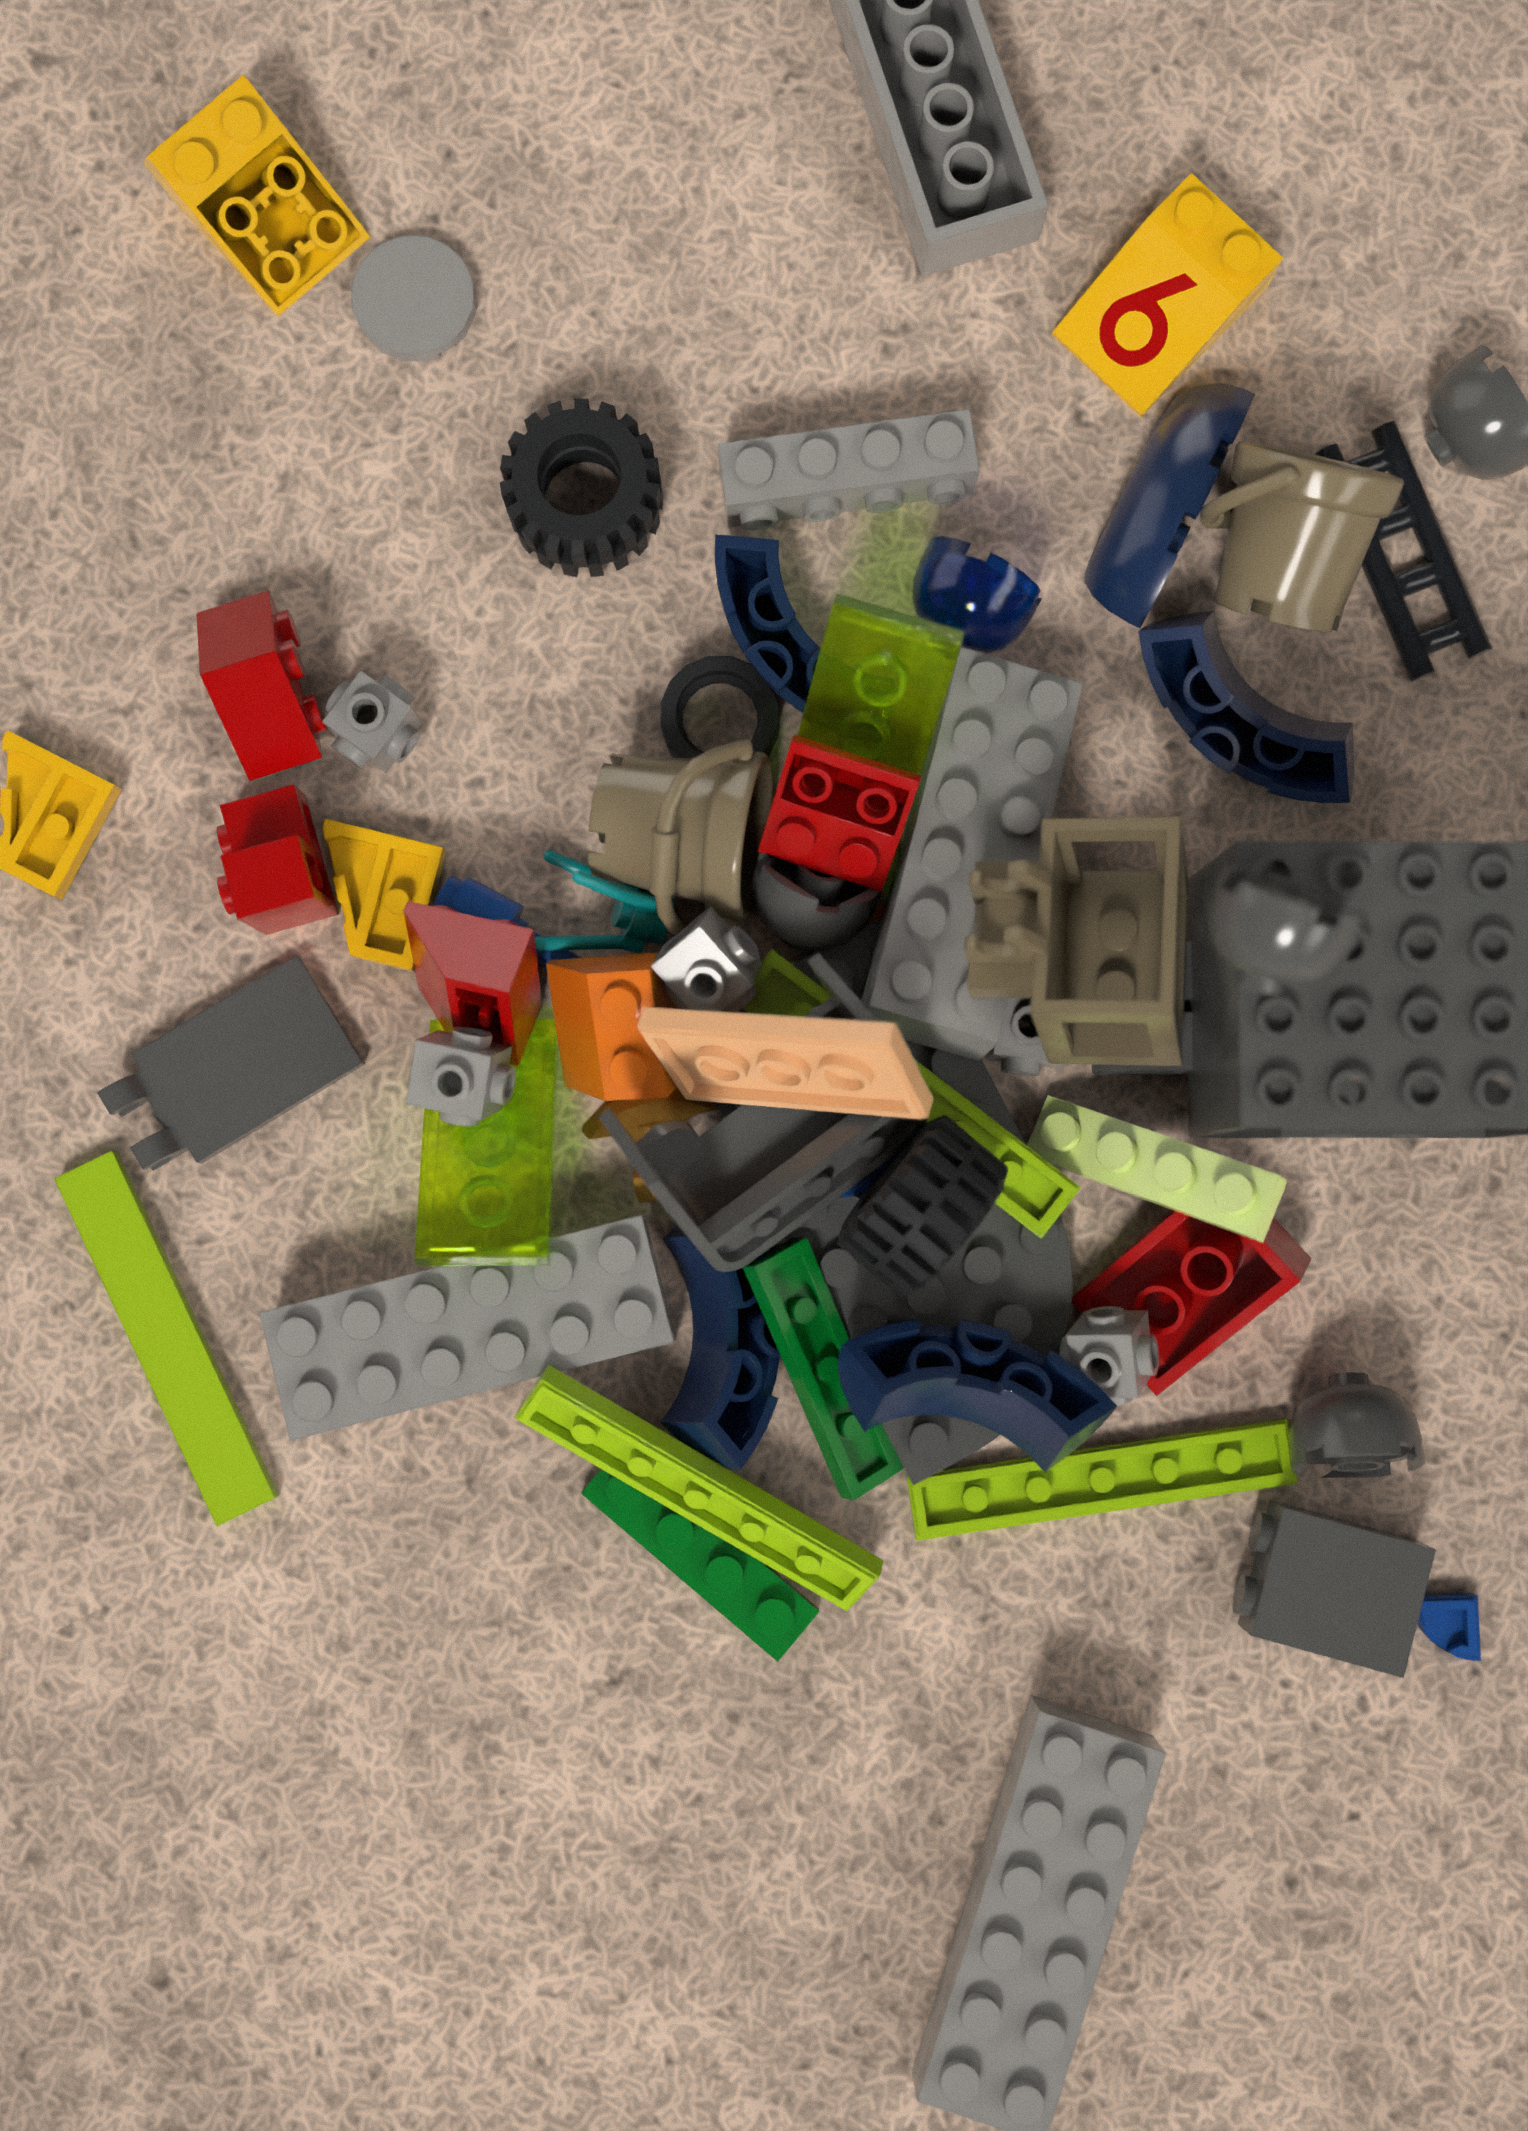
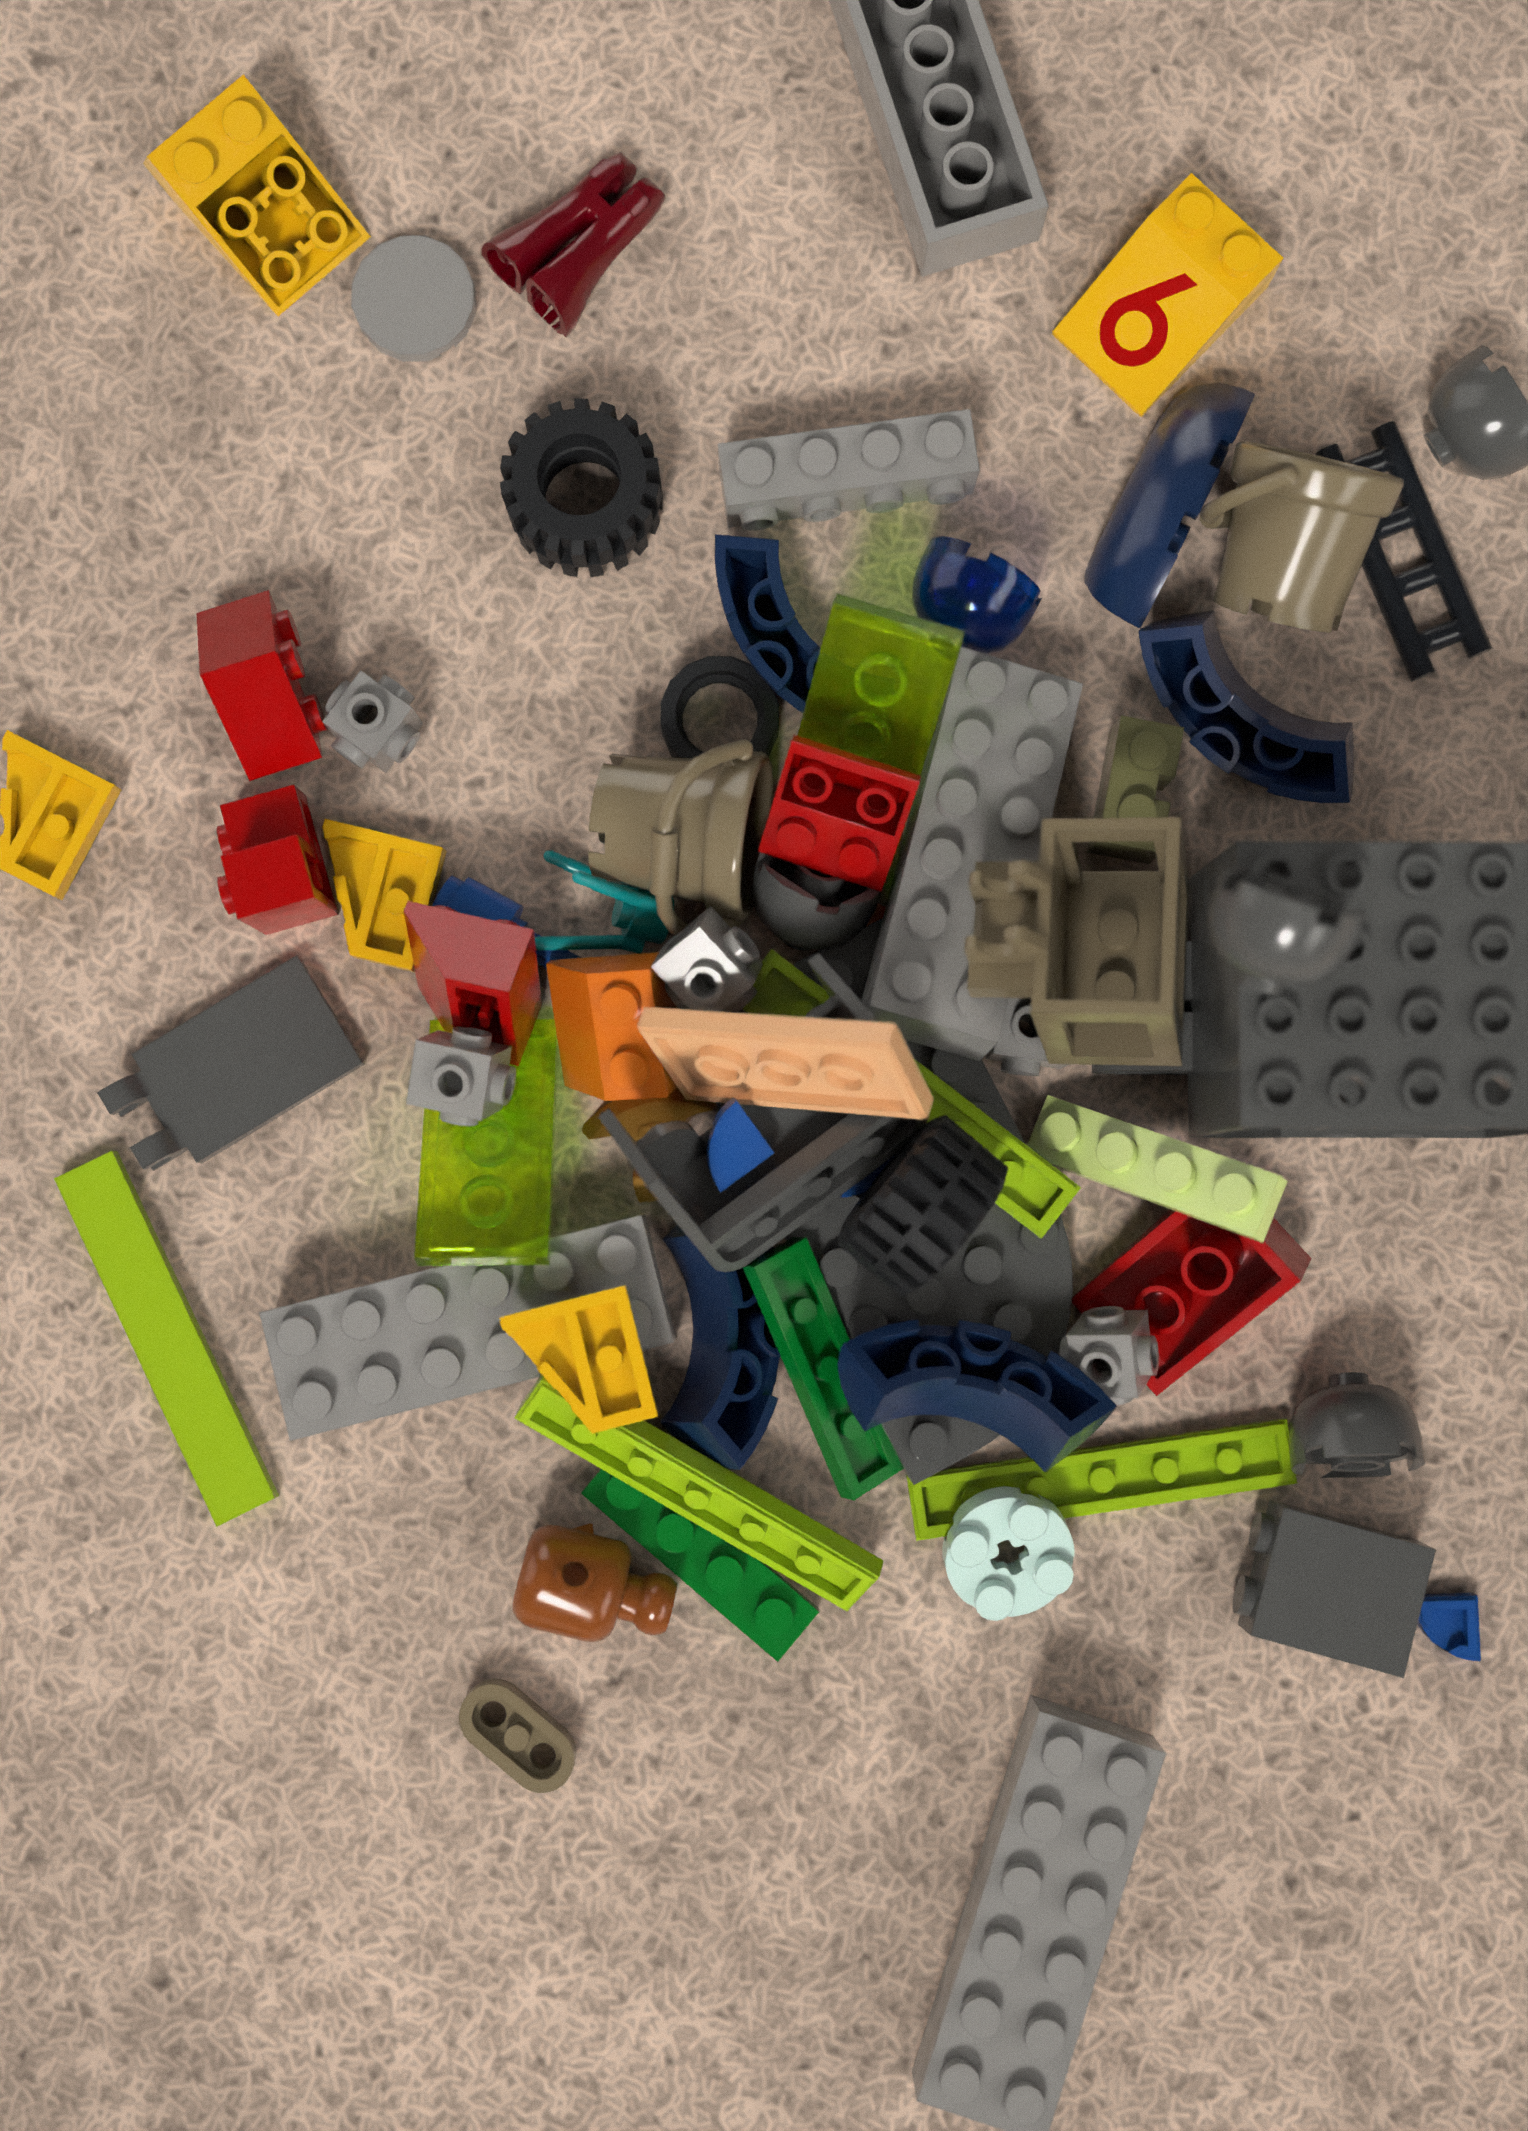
(512, 1740): none -> dark tan plate
(567, 280): none -> dark red piece
(583, 1584): none -> dark orange piece
(589, 1356): none -> yellow wing
(734, 1145): none -> blue tile
(1017, 1586): none -> light aqua plate
(1136, 764): none -> olive brick

